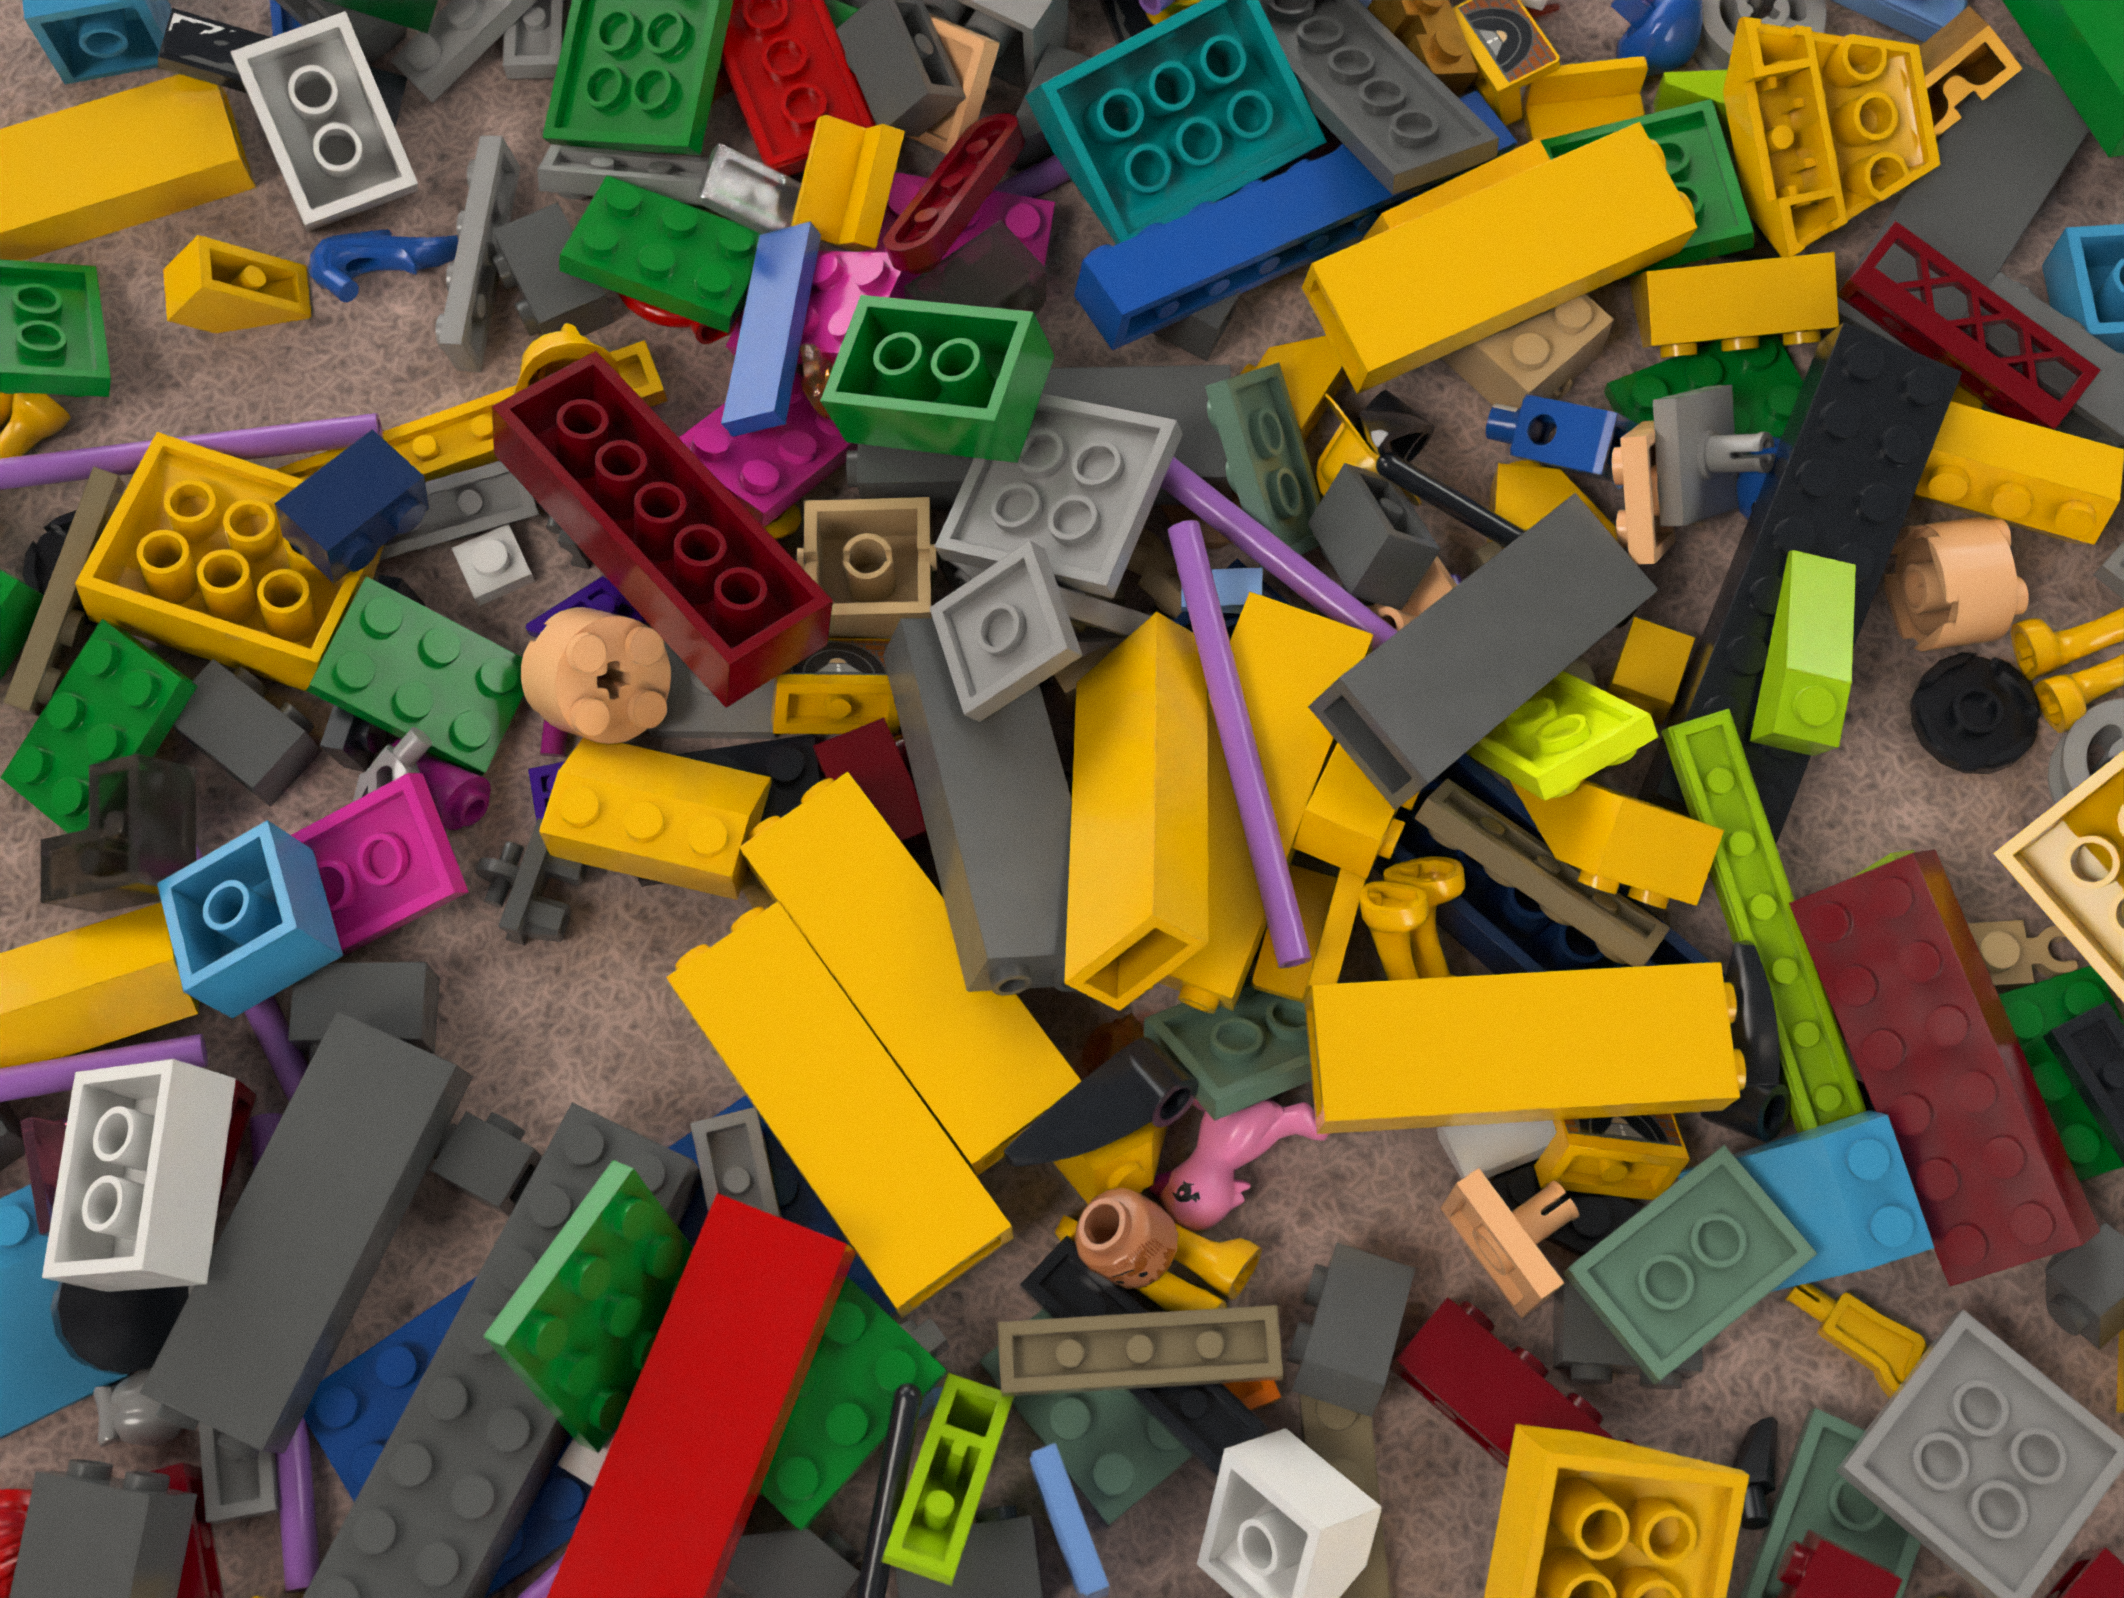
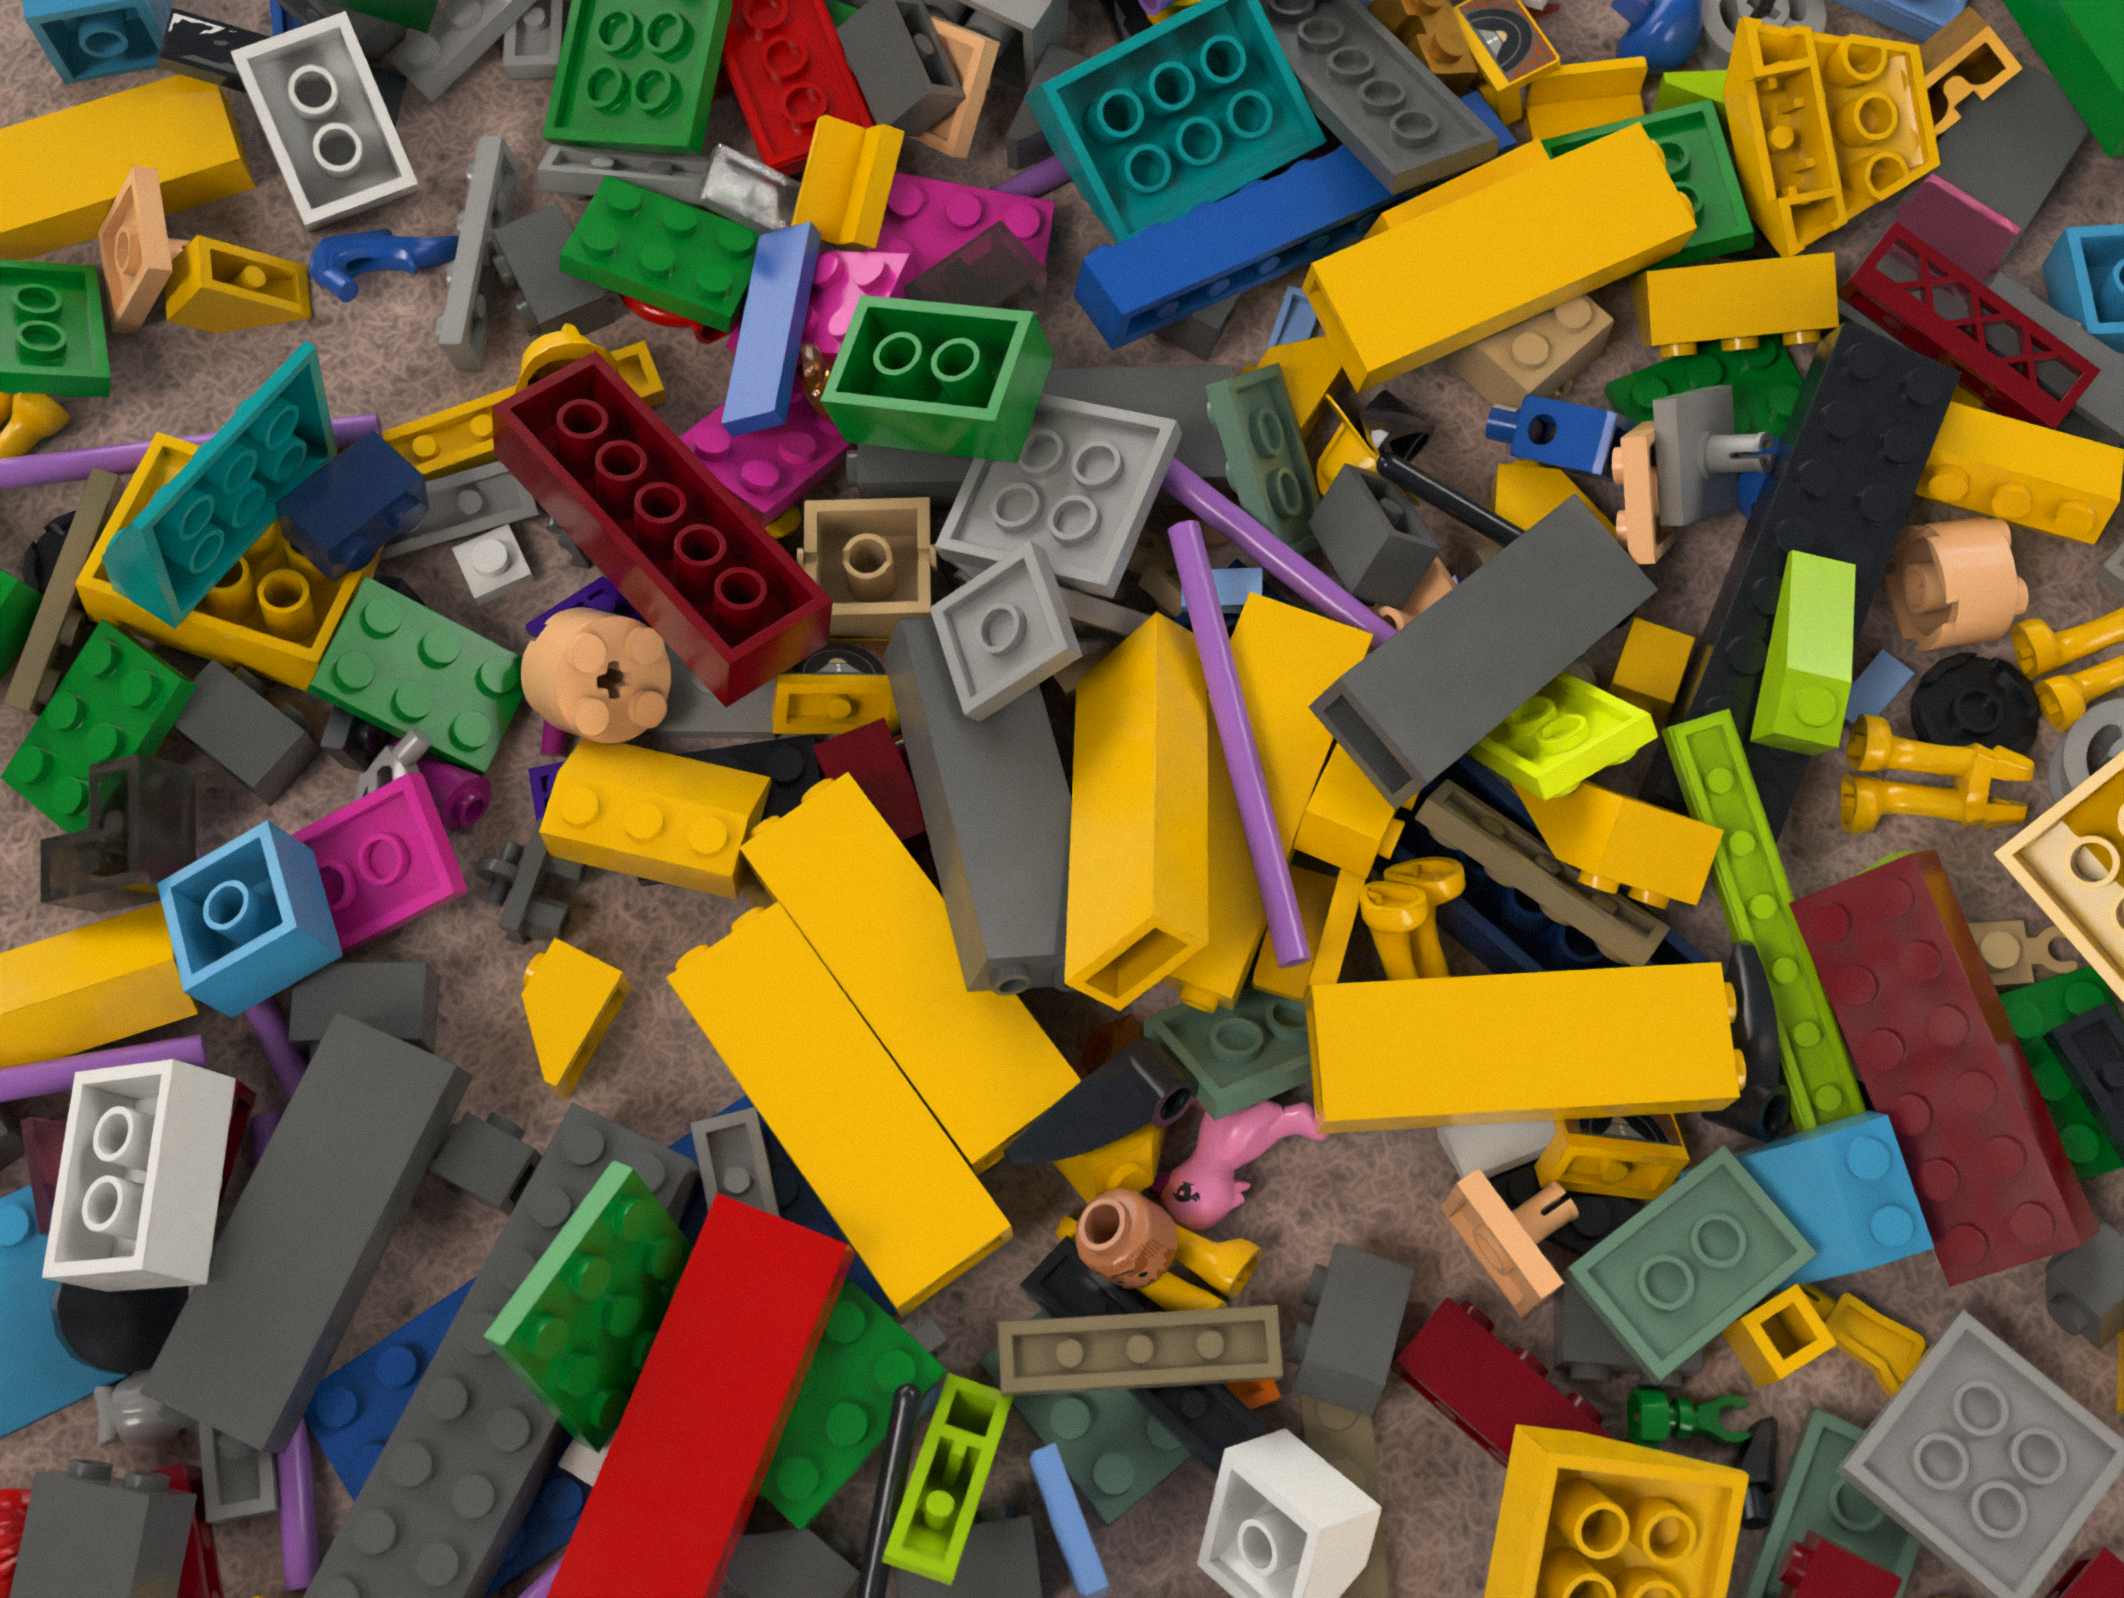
(136, 250): none -> light nougat tile
(225, 493): none -> teal slope
(569, 1010): none -> yellow slope
(953, 193): dark red plate -> none
(1295, 319): none -> light blue piece
(1679, 1418): none -> green piece
(1778, 1336): none -> yellow brick
(1875, 748): none -> yellow piece
(1876, 686): none -> light blue piece
(1955, 227): none -> clear pink piece

